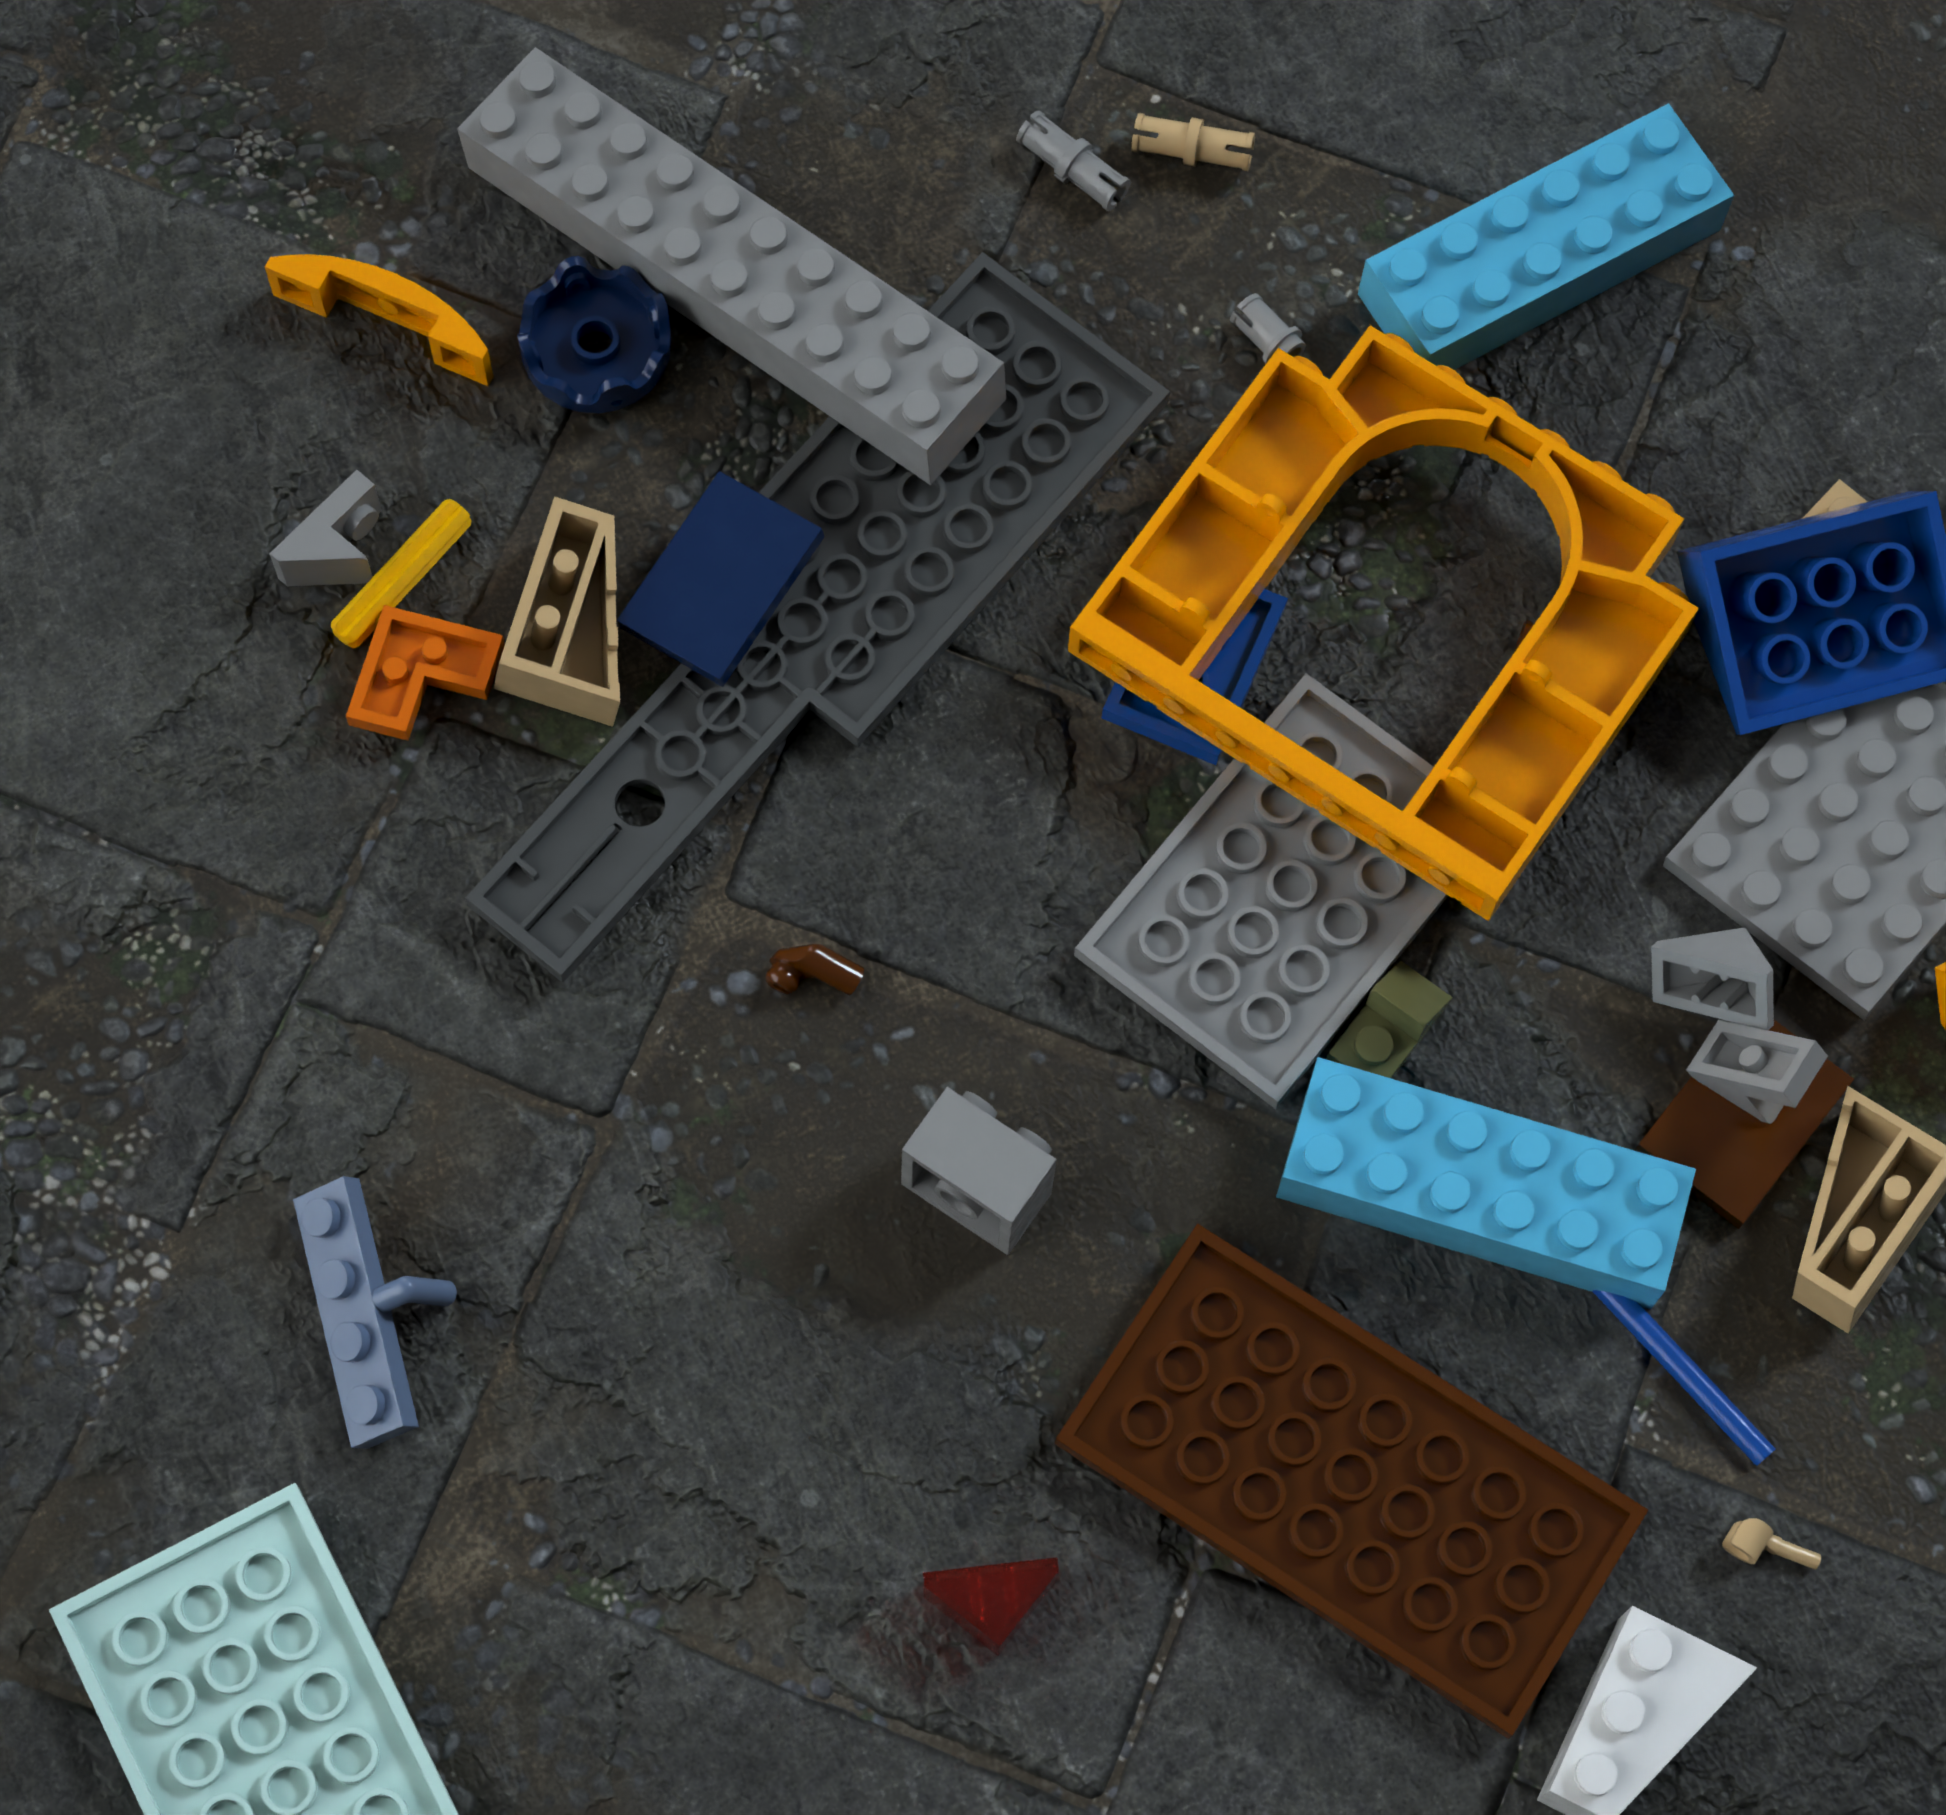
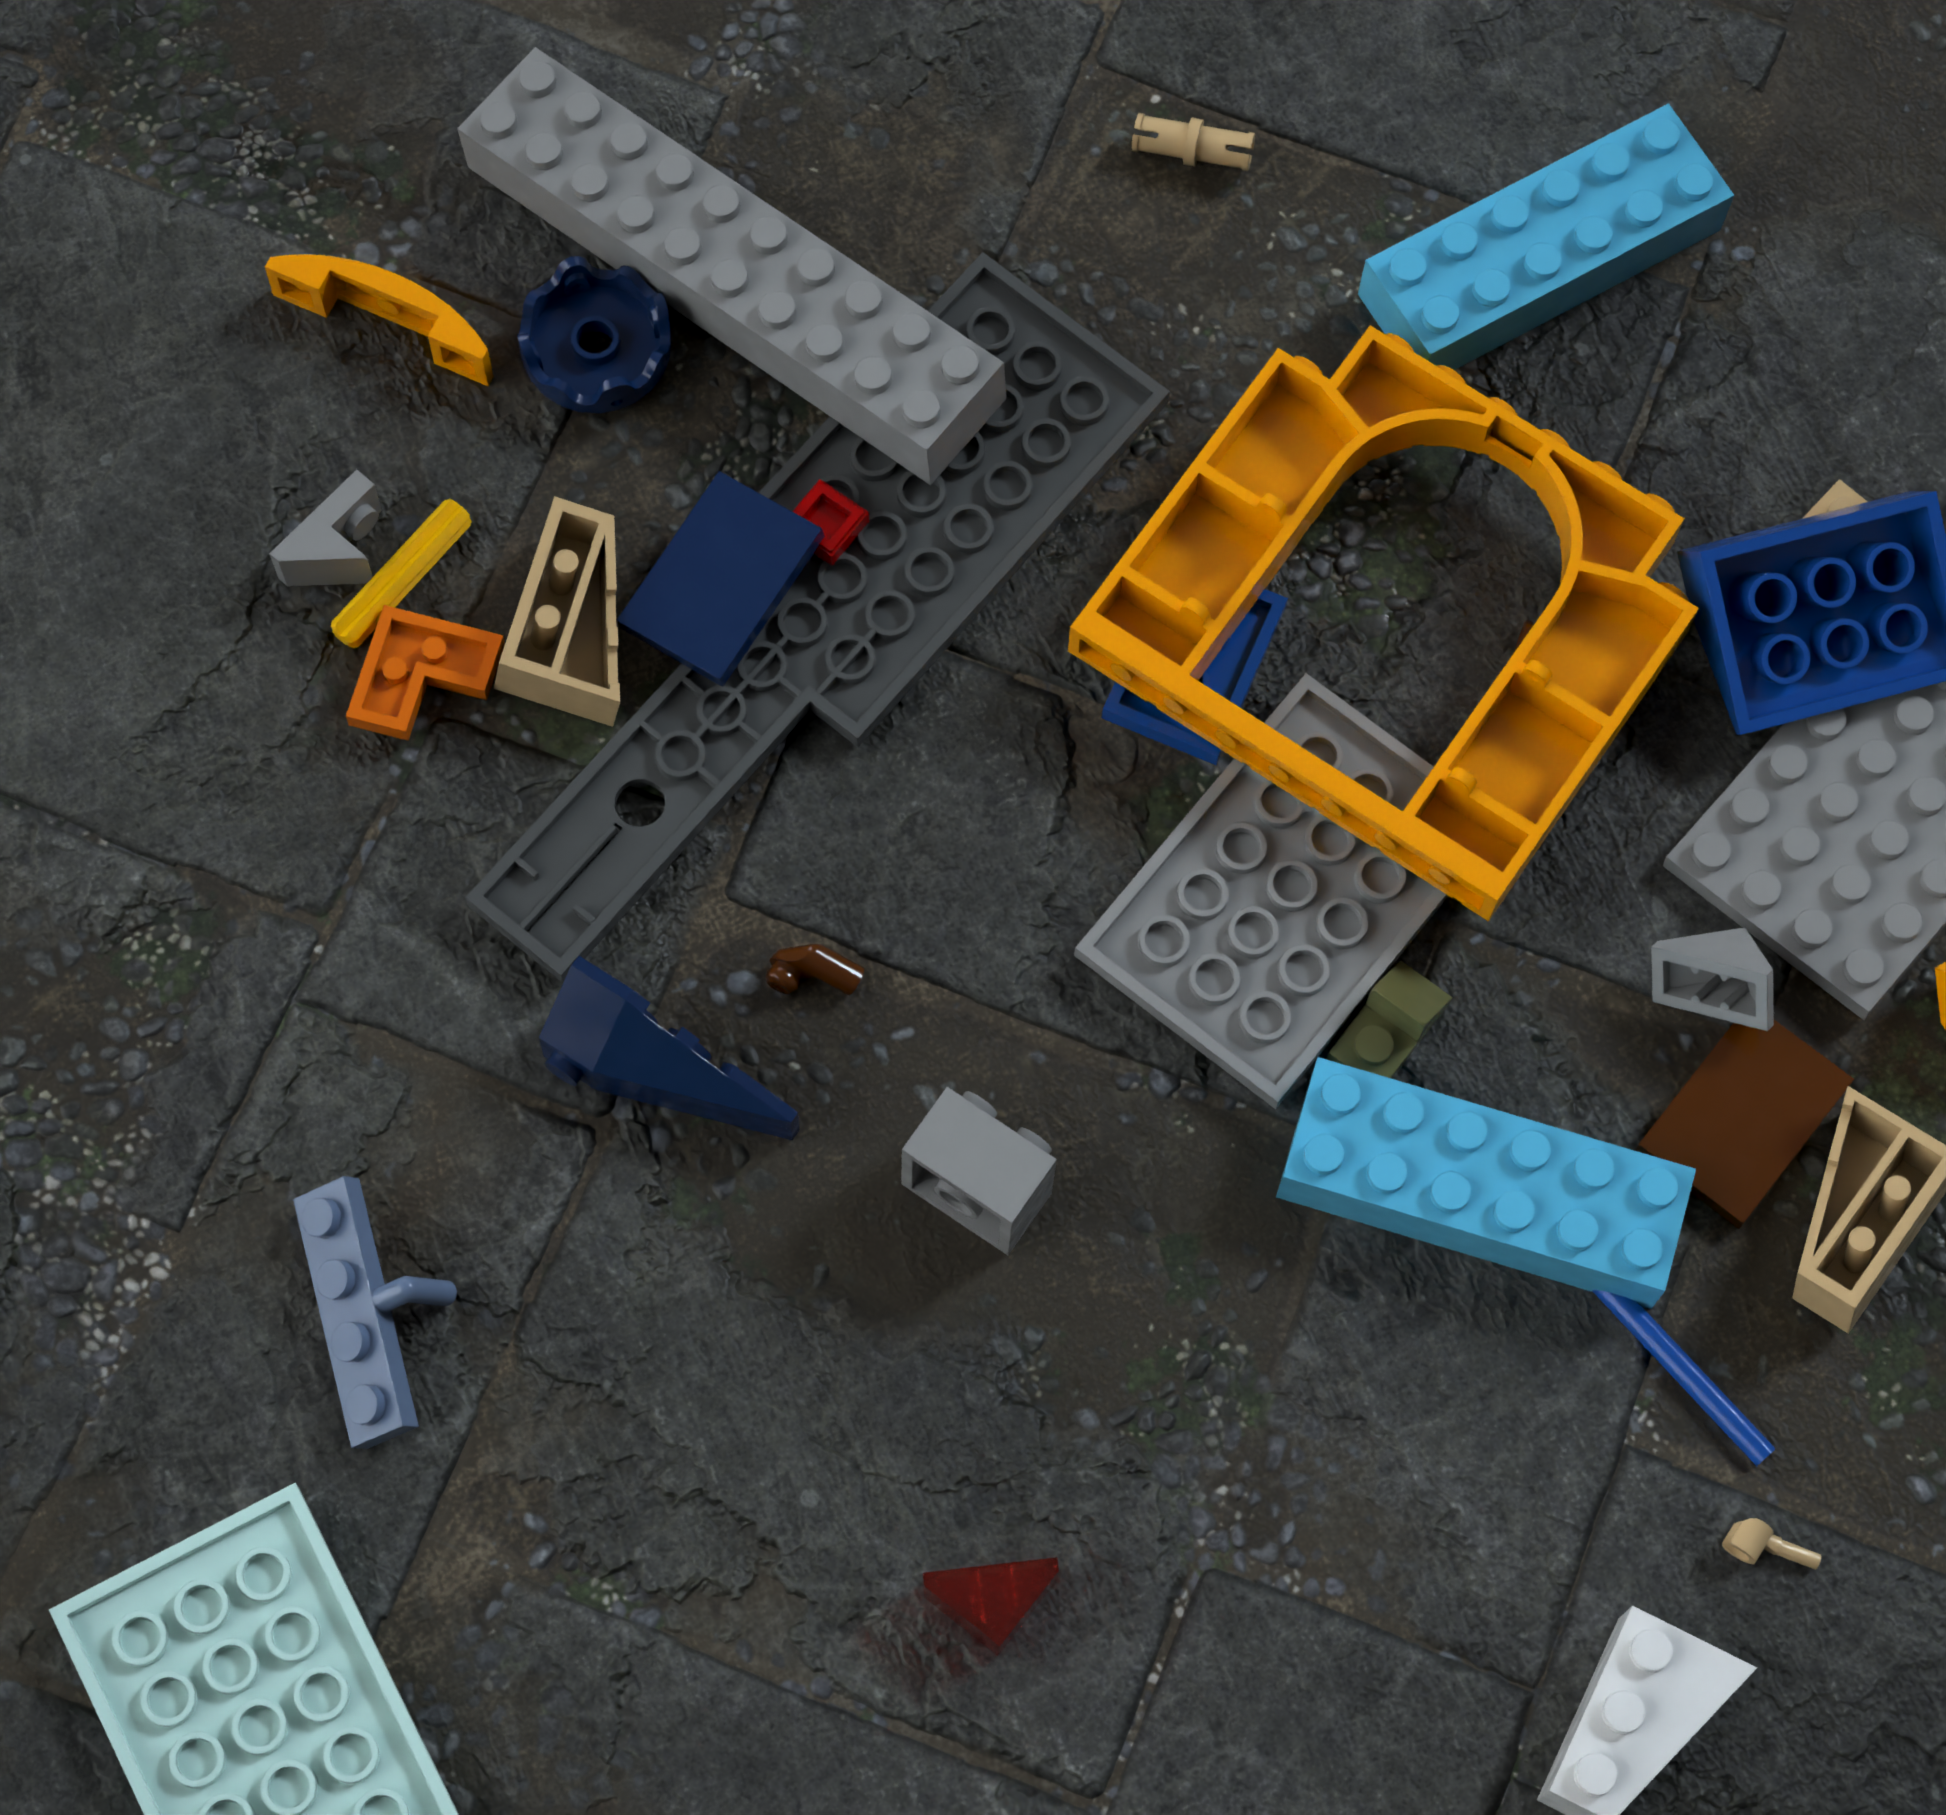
(617, 1047): none -> dark blue wedge
(836, 515): none -> red tile
(1073, 160): light grey pin -> none
(1266, 328): light grey pin -> none
(1352, 1479): reddish brown plate -> none
(1757, 1067): light grey slope -> none

